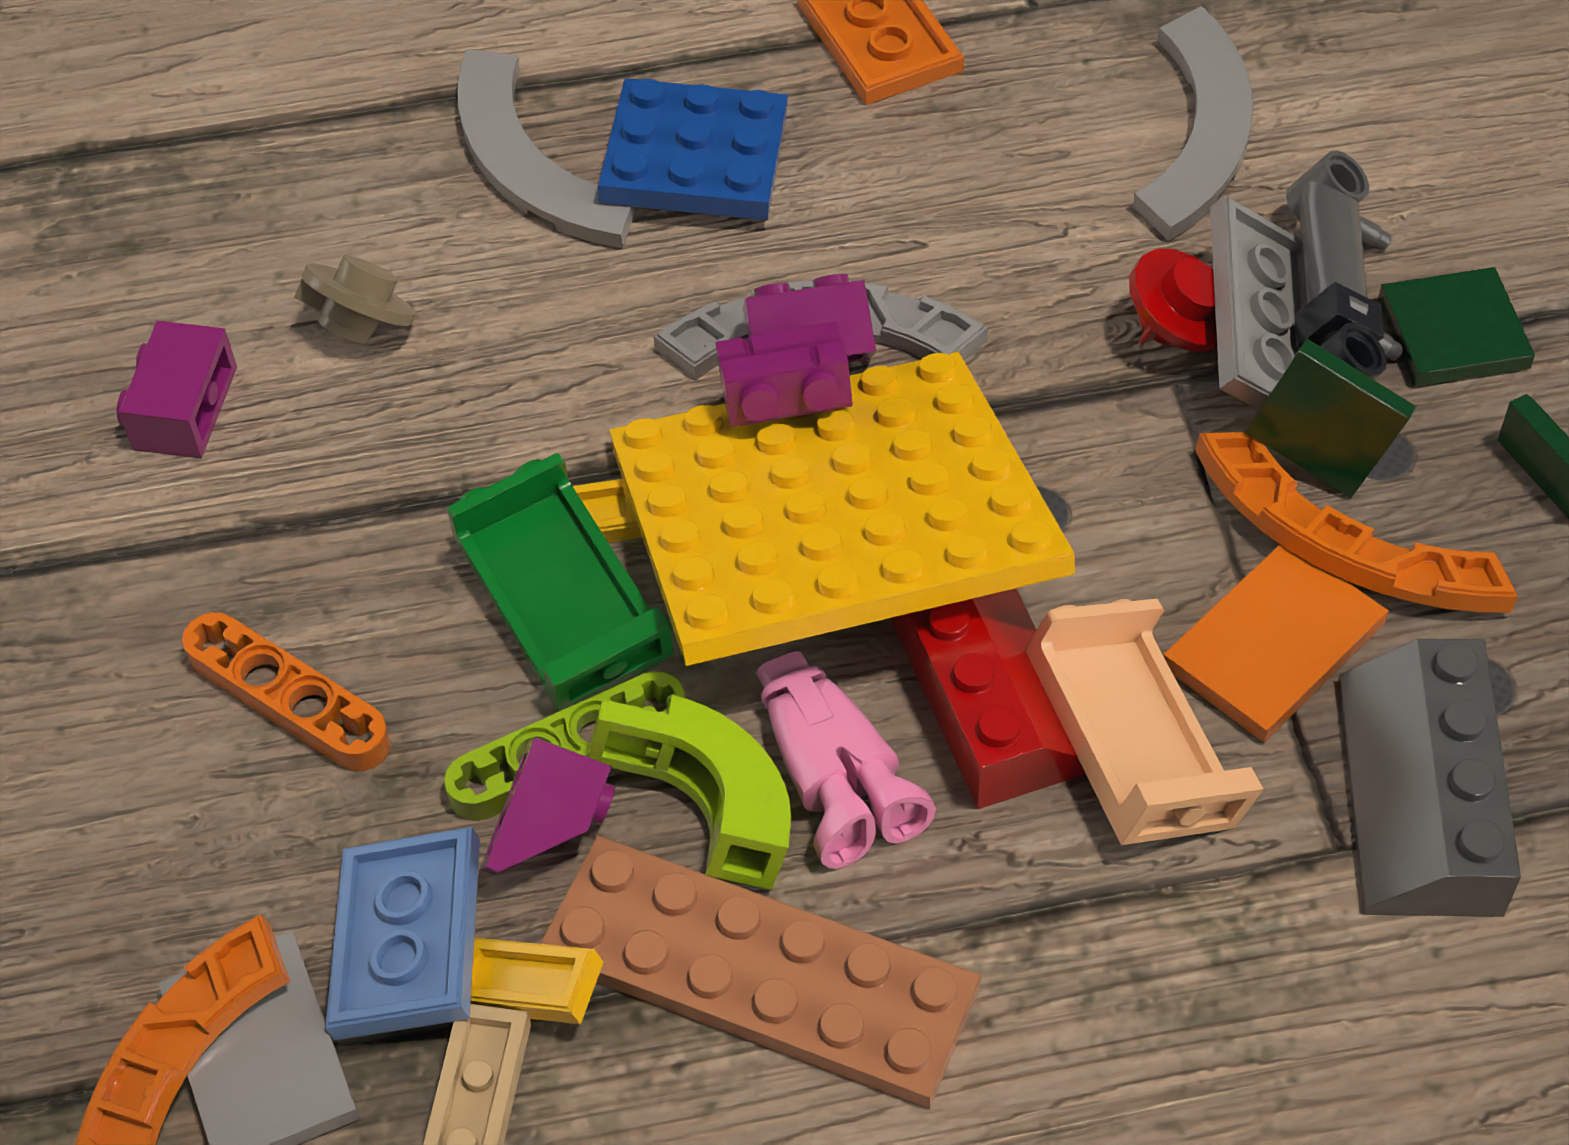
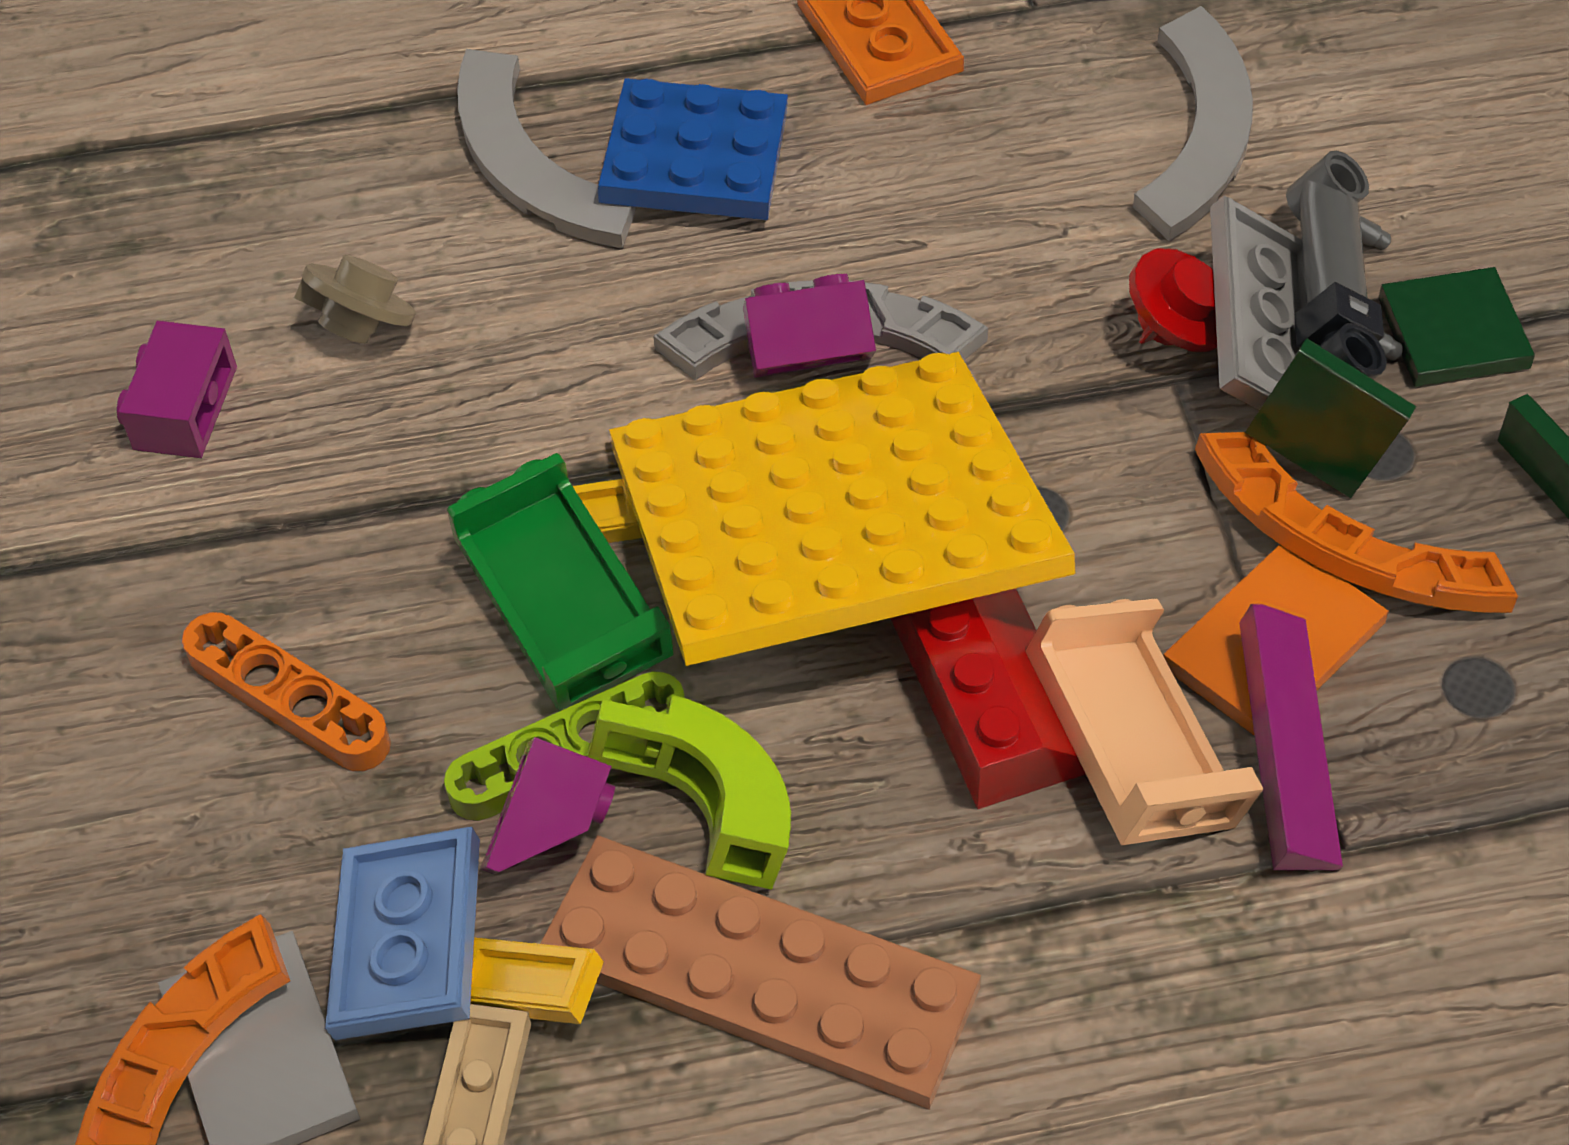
(784, 374): magenta brick -> none
(836, 760): bright pink piece -> none
(1289, 741): none -> magenta slope
(1428, 782): dark grey slope -> none

